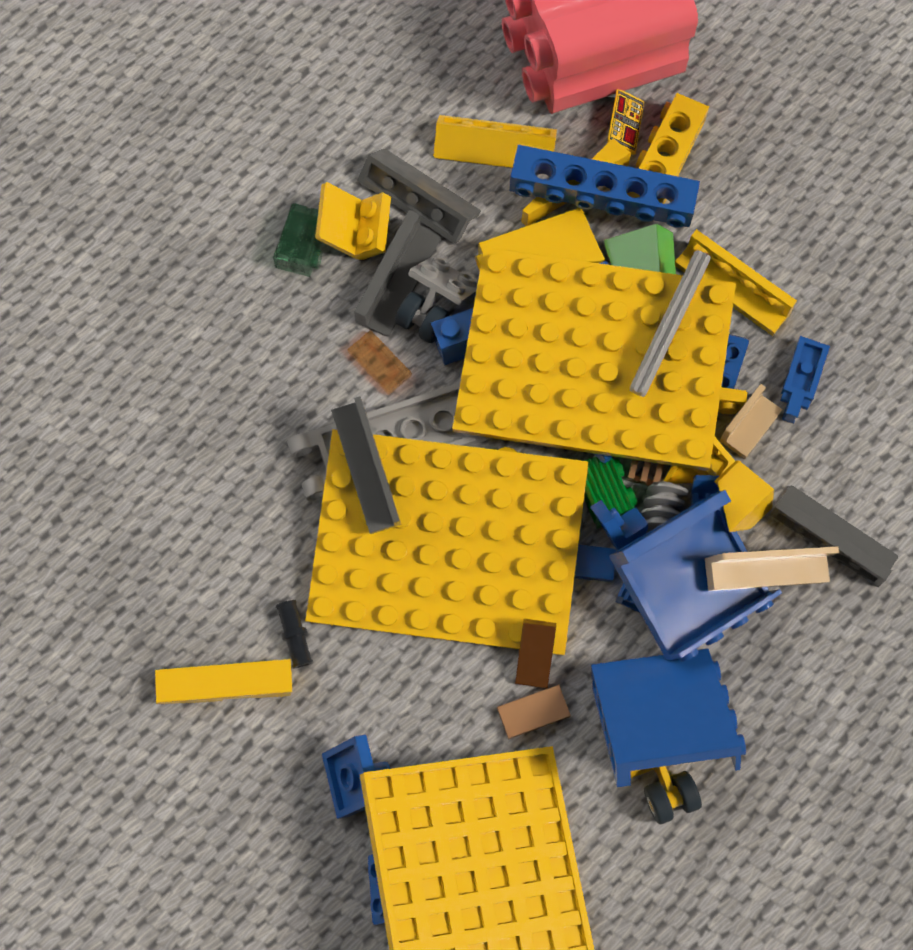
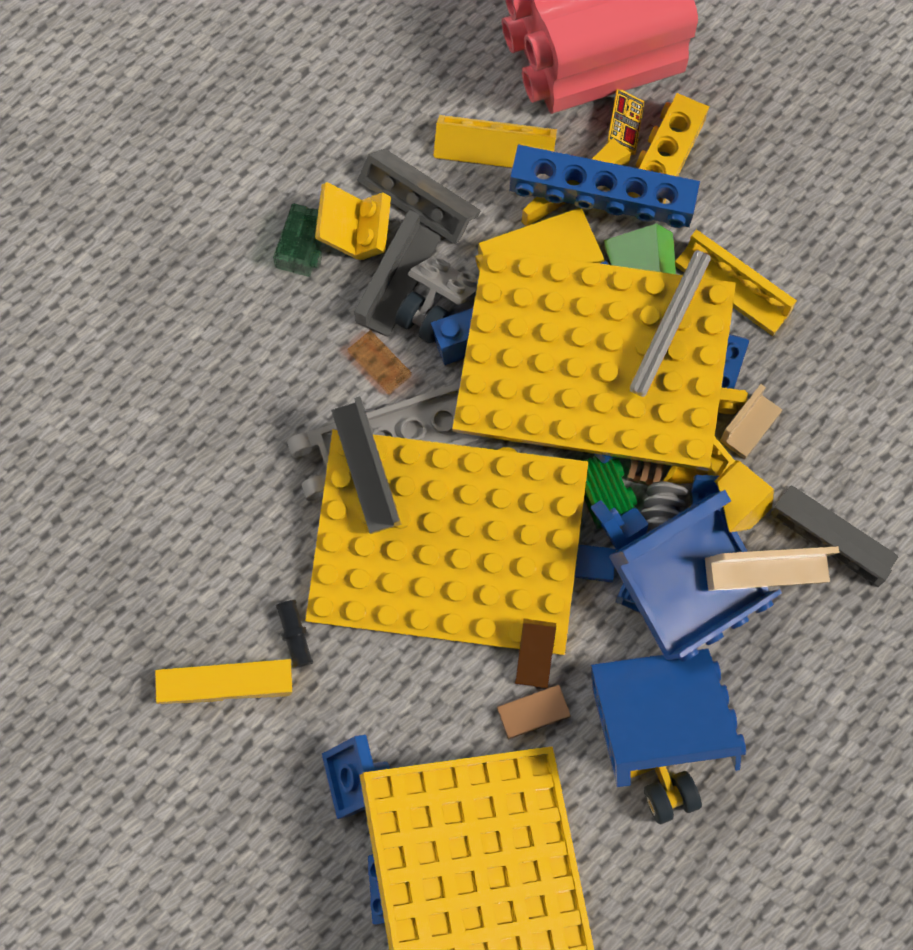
(803, 376): blue hinge -> none

